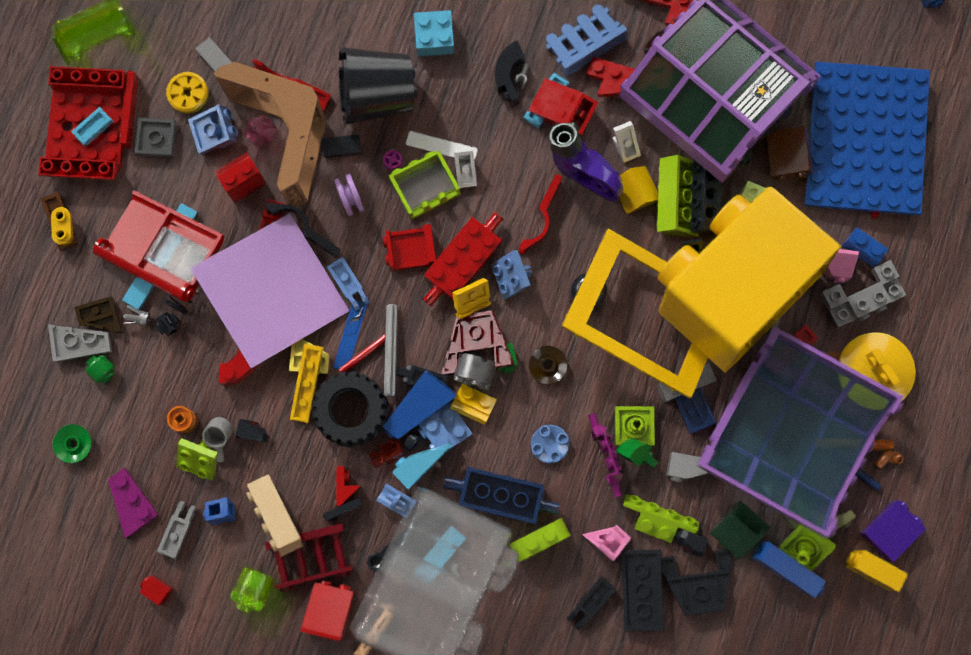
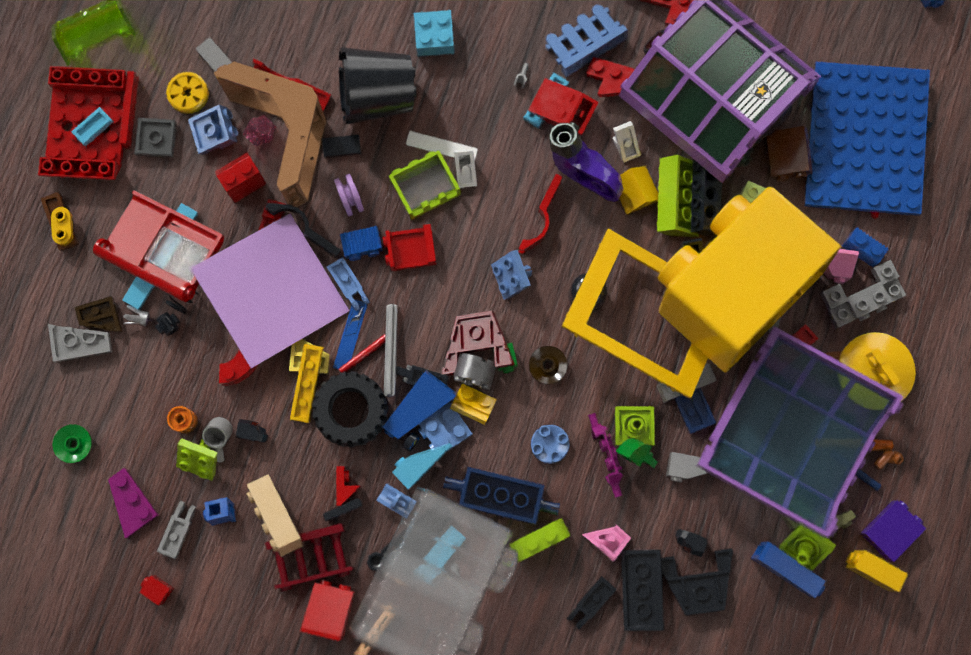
(100, 369): green head -> none
(251, 590): clear neon green gear -> none
(361, 243): none -> blue brick
(389, 453): clear red plate -> none
(391, 157): magenta wheel -> none
(463, 258): red brick -> none
(471, 298): yellow plate -> none
(508, 60): black arch -> none
(657, 520): lime bracket -> none
(739, 529): clear green slope -> none

